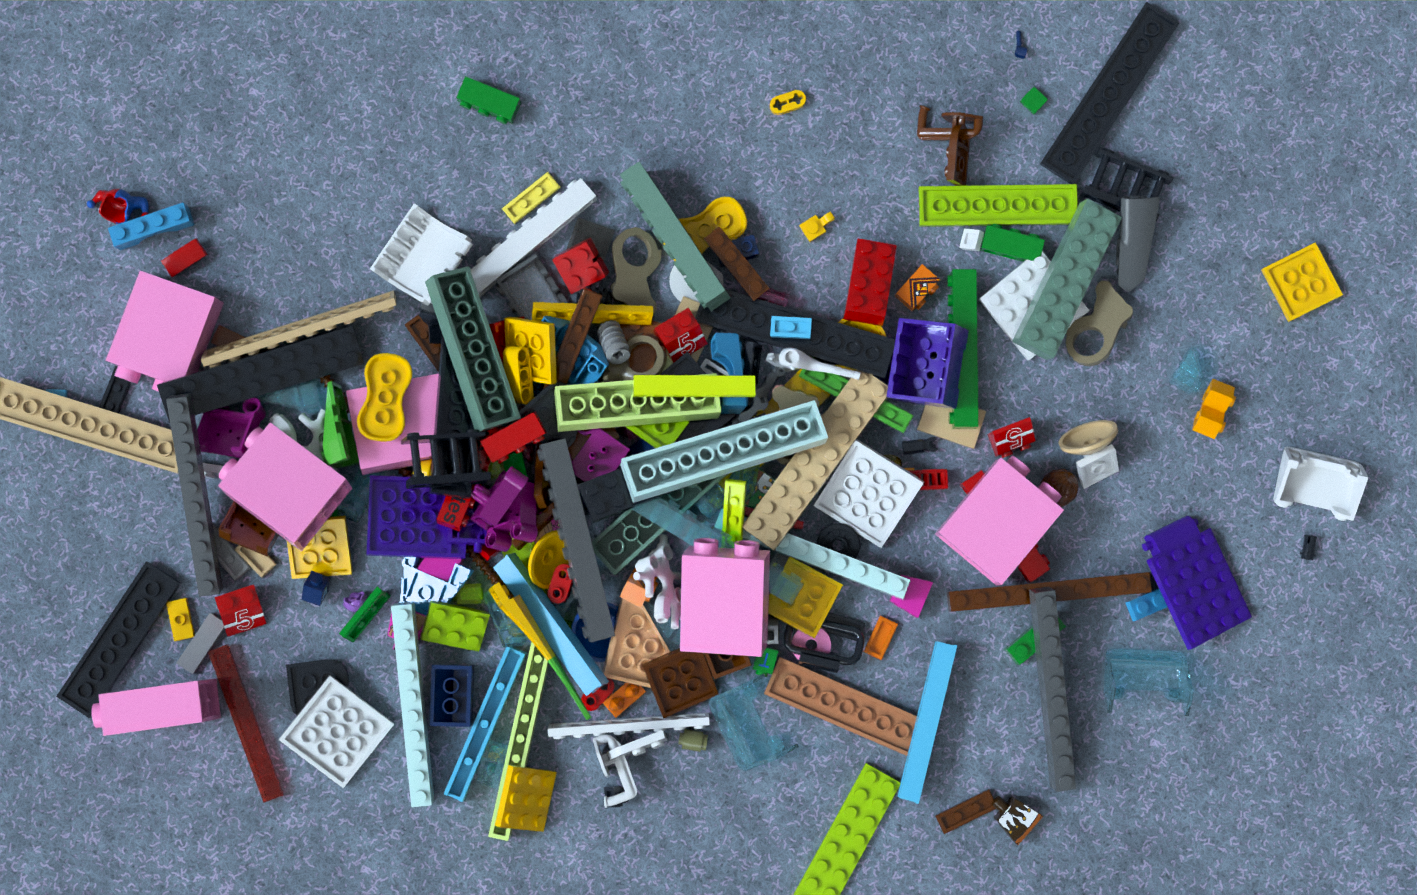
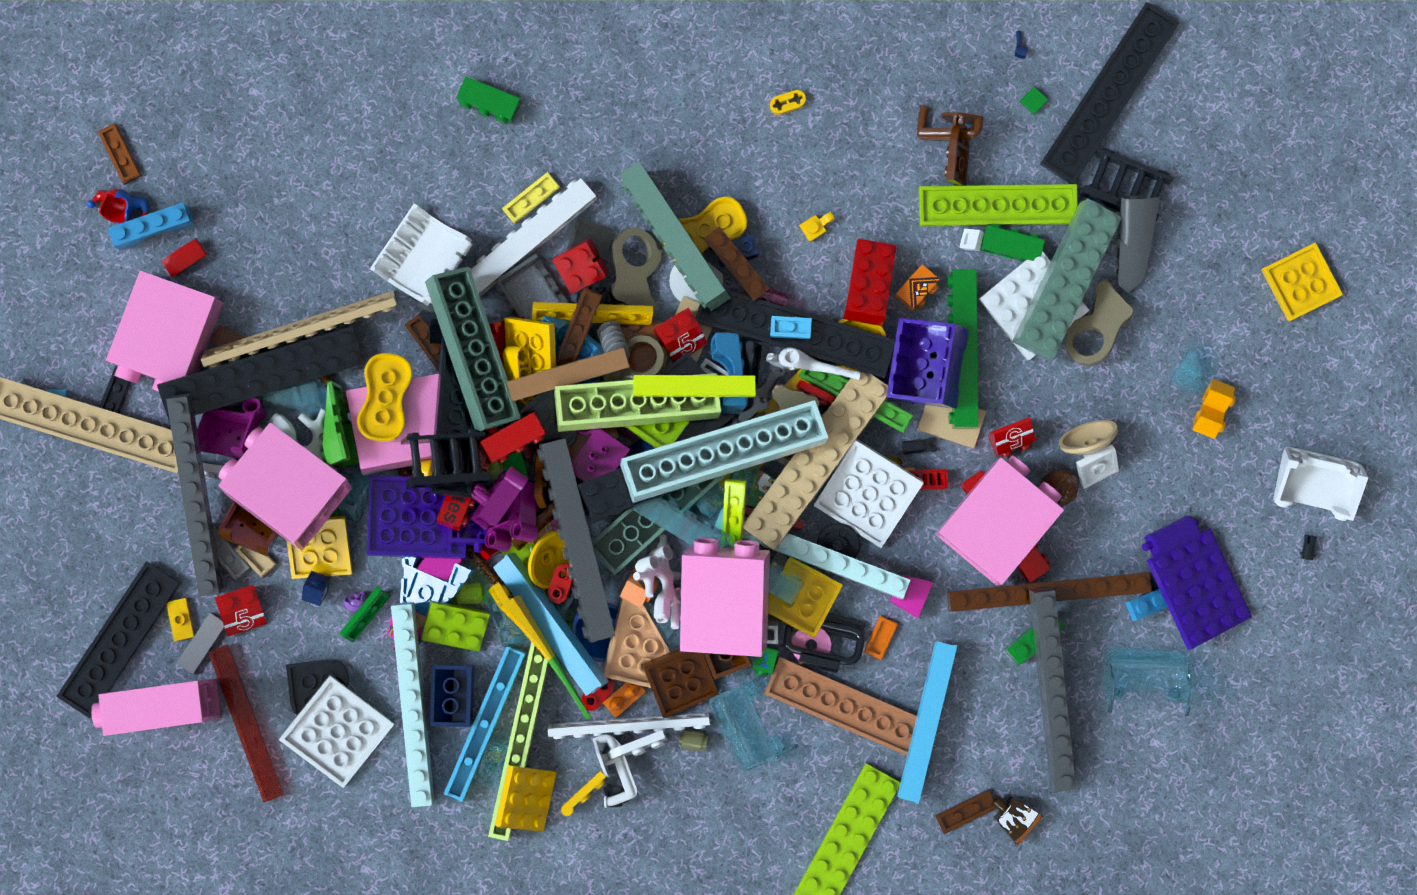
(119, 153): none -> dark orange tile
(567, 374): none -> medium nougat tile
(583, 794): none -> yellow plate
(823, 397): none -> red plate

